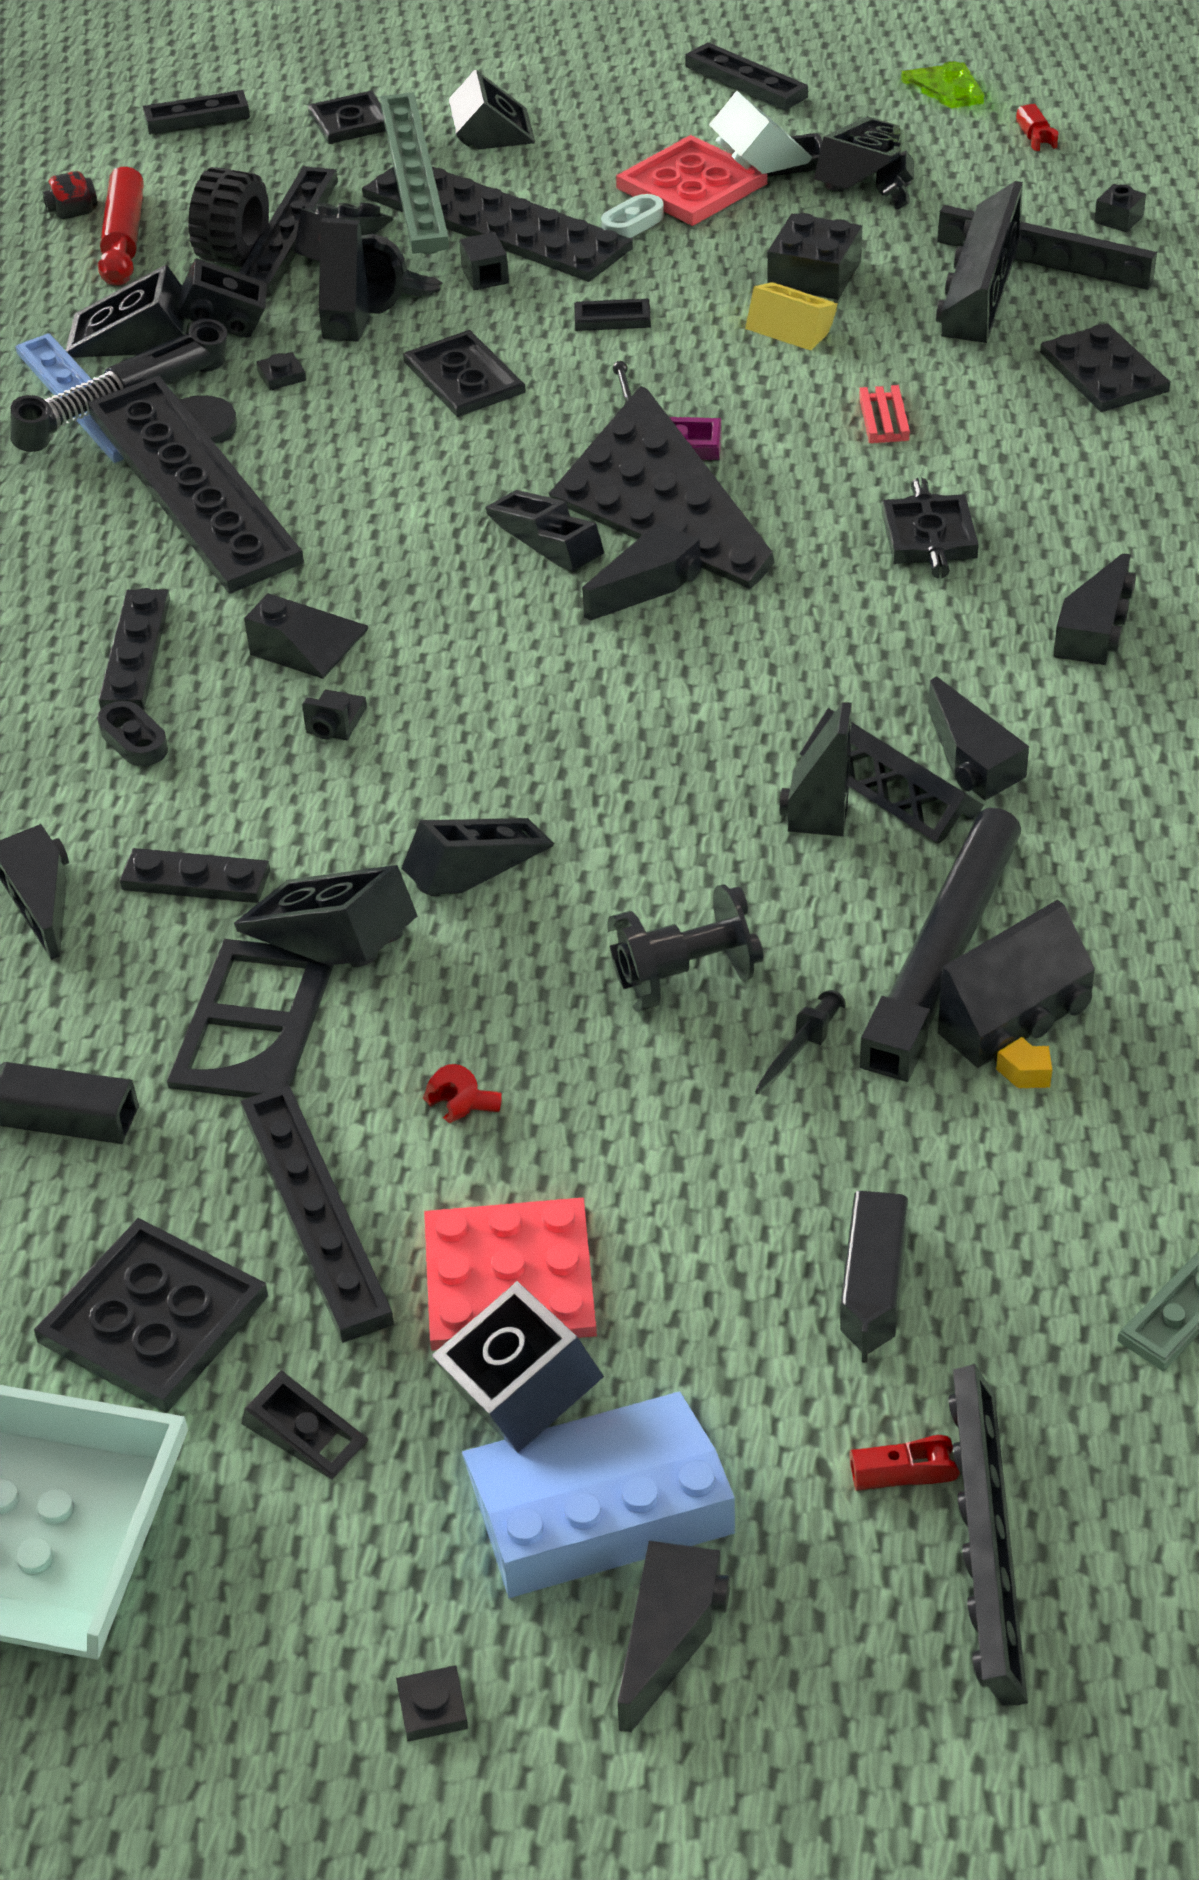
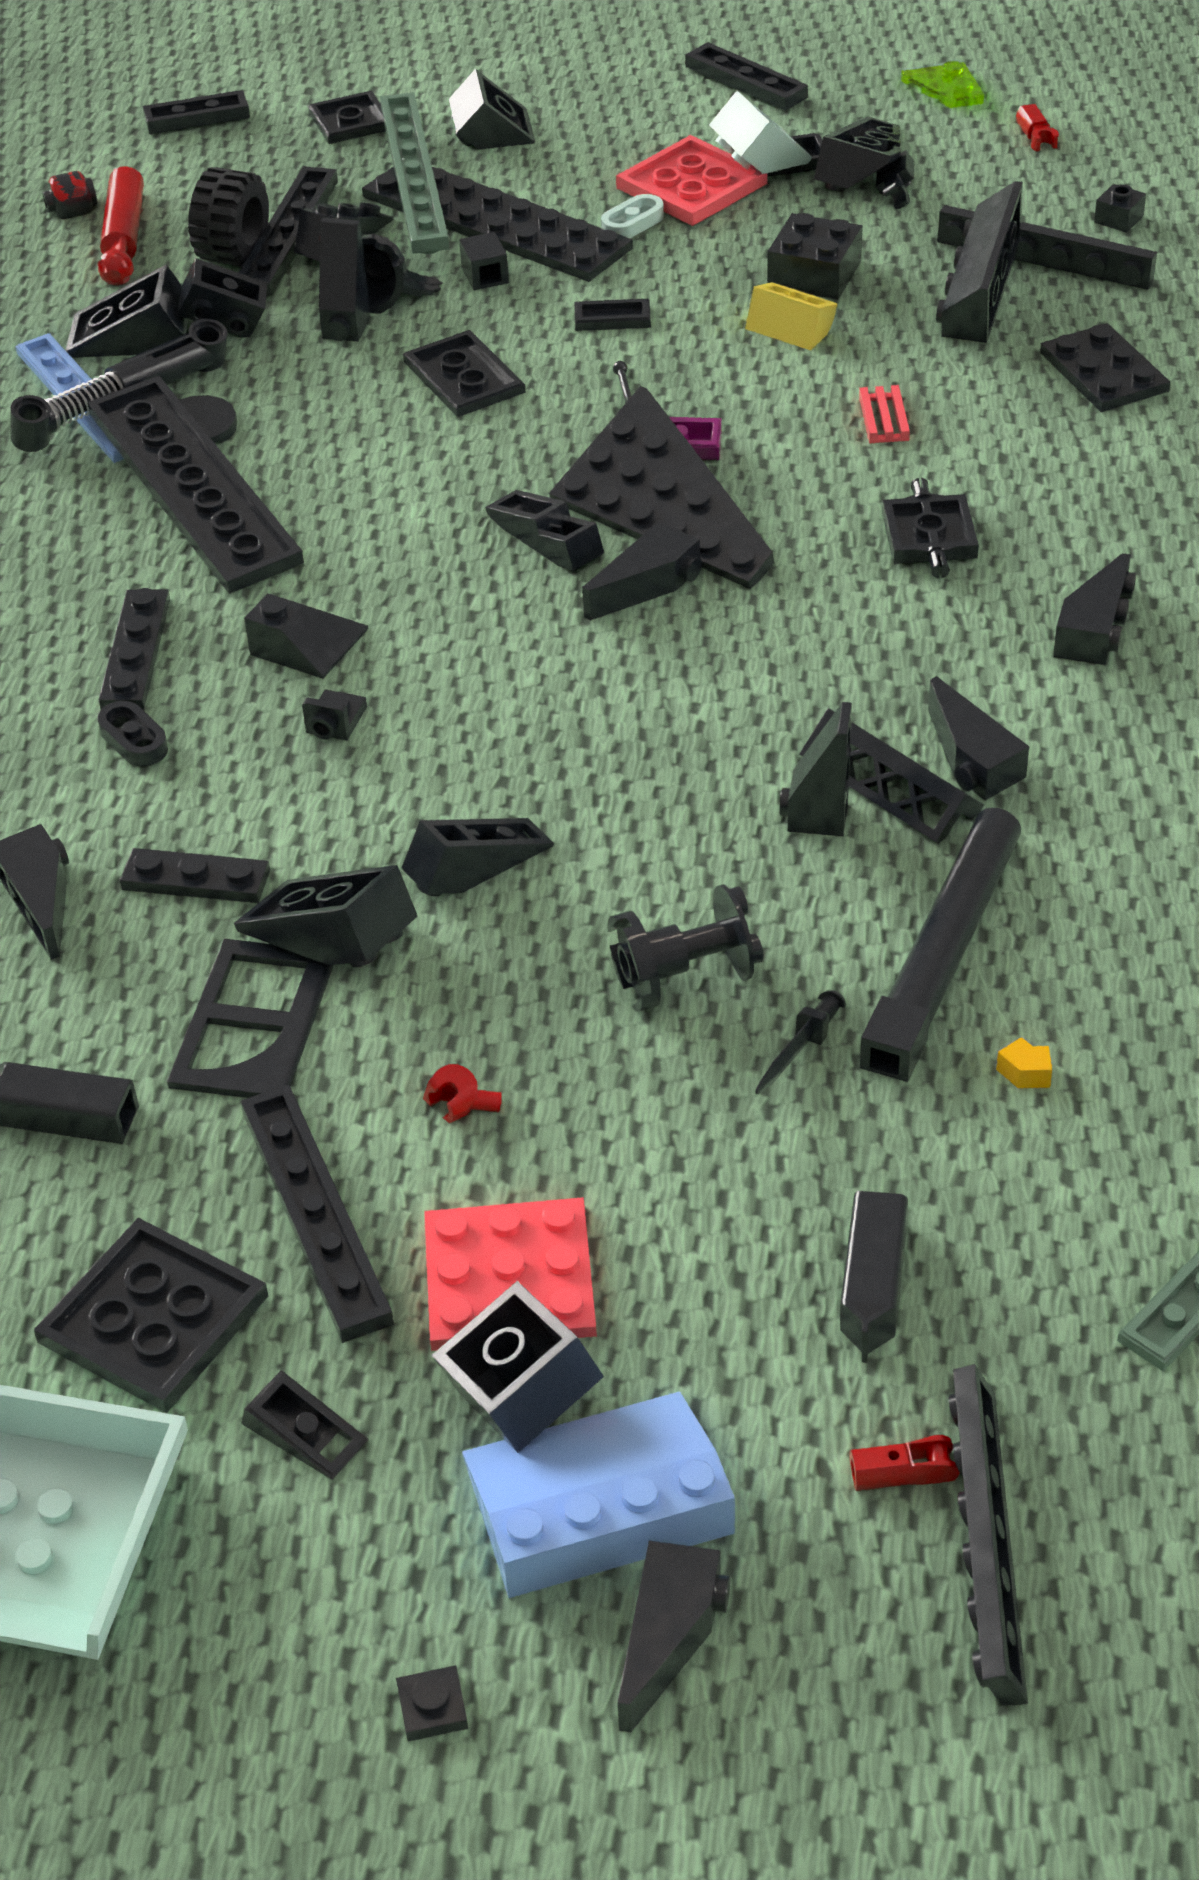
(281, 370): black plate -> none
(1015, 985): black slope -> none

